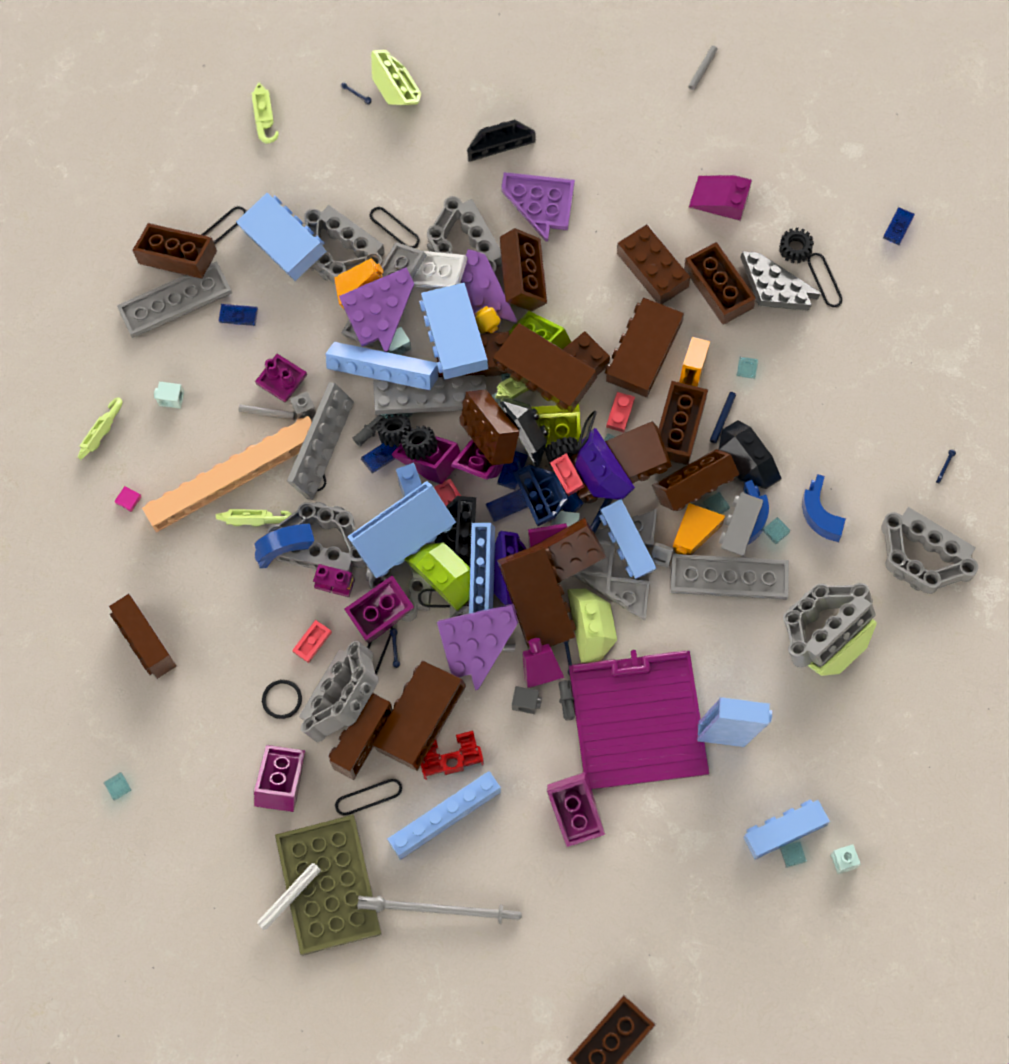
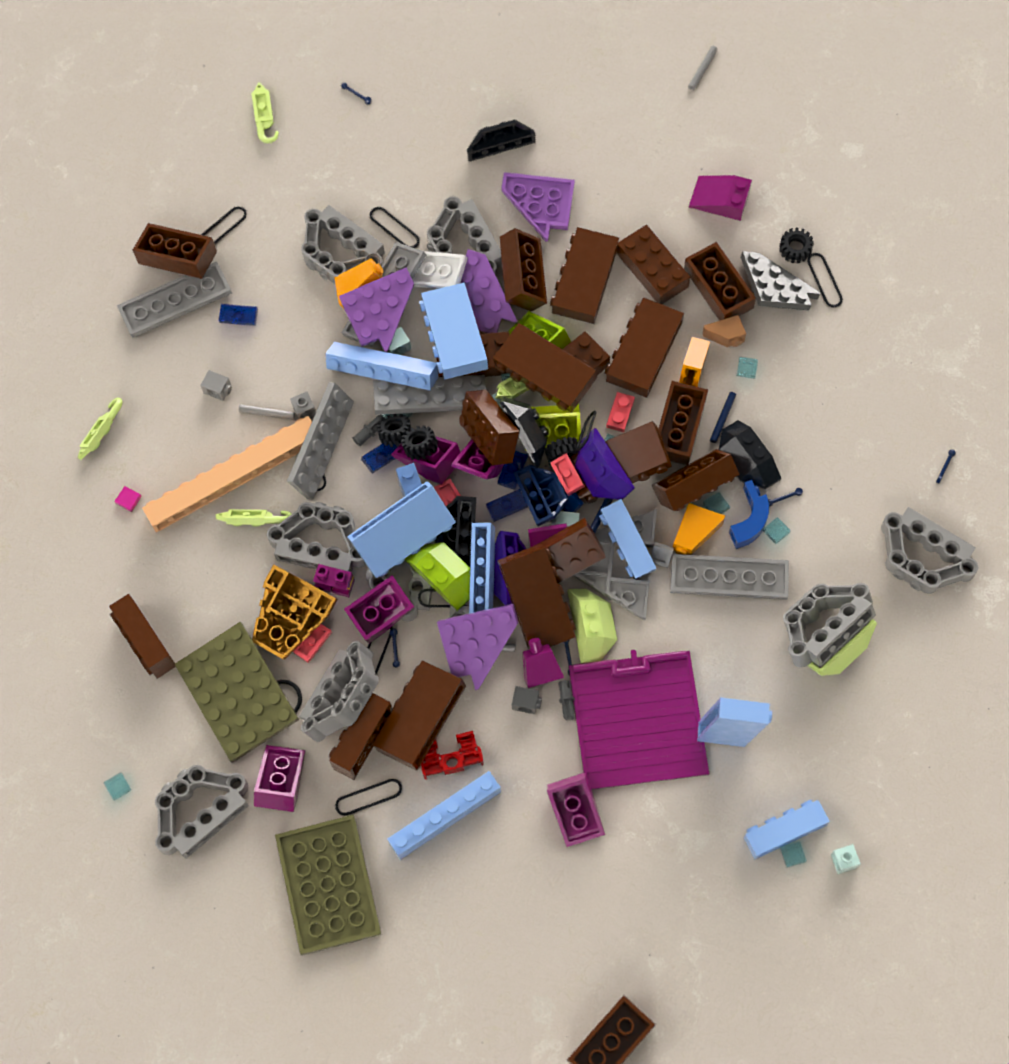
(169, 395): light aqua brick -> none
(204, 832): none -> light grey brick
(216, 385): none -> light grey brick
(236, 692): none -> olive plate
(280, 377): magenta plate -> none
(282, 236): light blue brick -> none
(282, 541): blue arch -> none
(289, 612): none -> pearl gold wedge
(289, 896): white axle -> none
(380, 904): light grey bar -> none
(393, 79): yellowish green wedge -> none
(487, 320): yellow head -> none
(584, 275): none -> reddish brown brick
(726, 332): none -> medium nougat slope
(741, 523): light grey wedge -> none
(798, 492): none -> dark blue hinge
(817, 517): blue arch -> none
(898, 226): clear blue plate -> none

